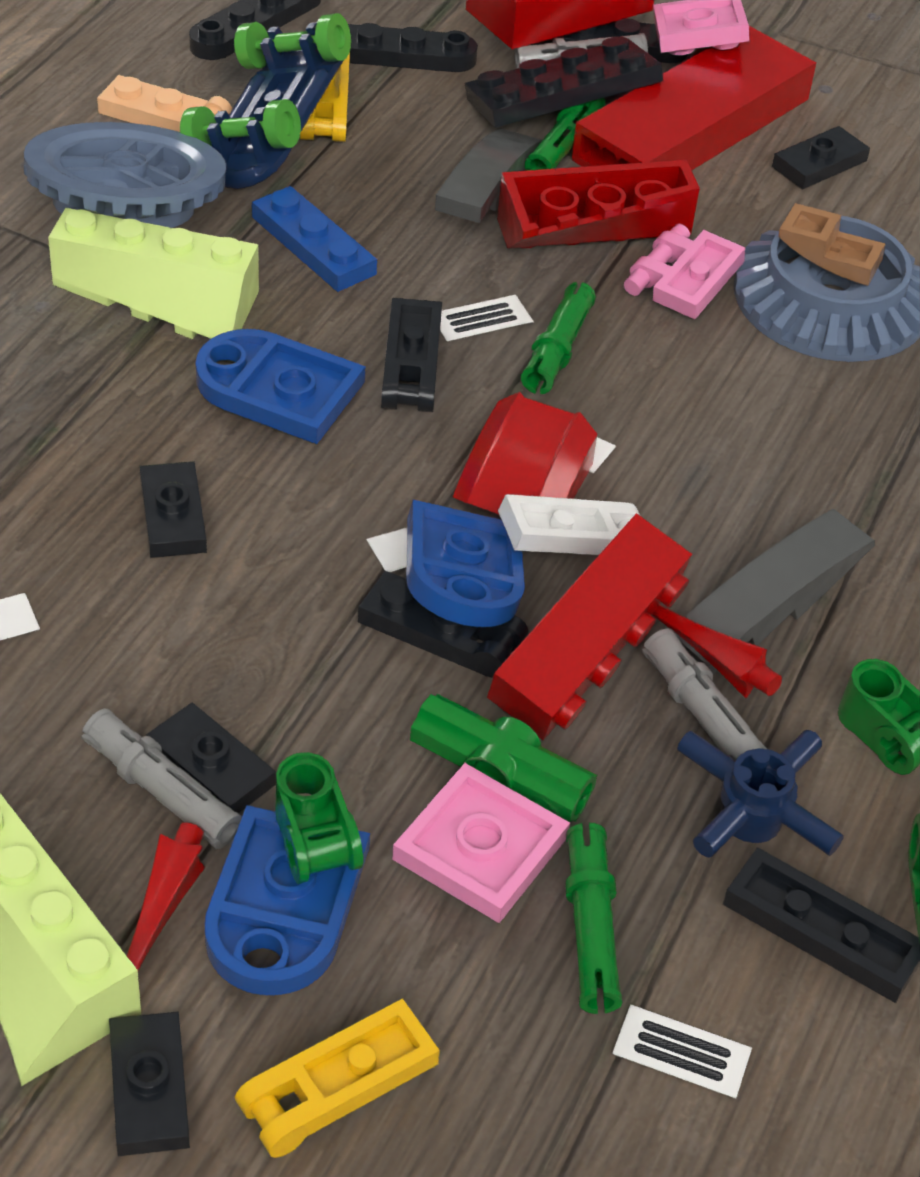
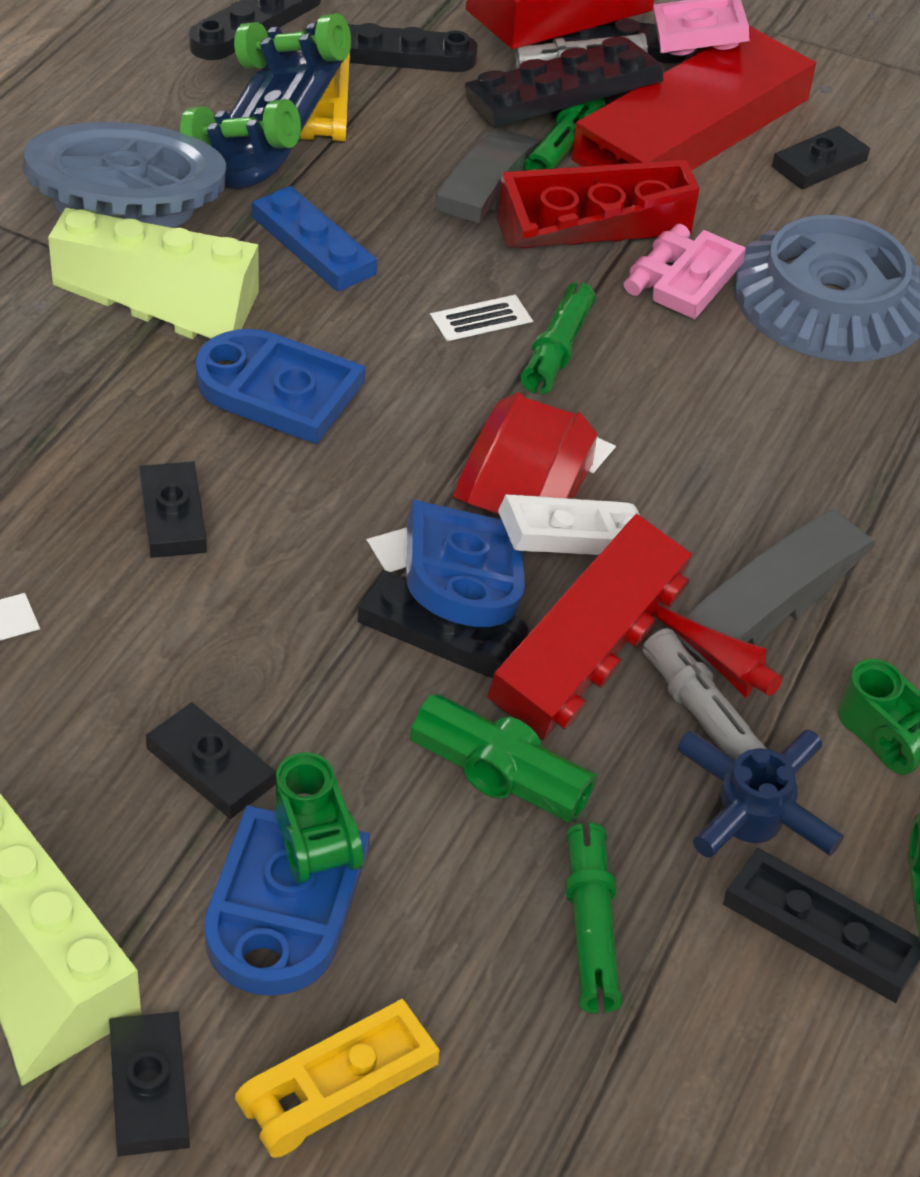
(143, 763): light grey pin -> none
(151, 105): light nougat plate -> none
(172, 875): red piece -> none
(412, 354): black plate -> none
(481, 842): bright pink plate -> none
(682, 1051): white sticker -> none
(818, 239): medium nougat slope -> none

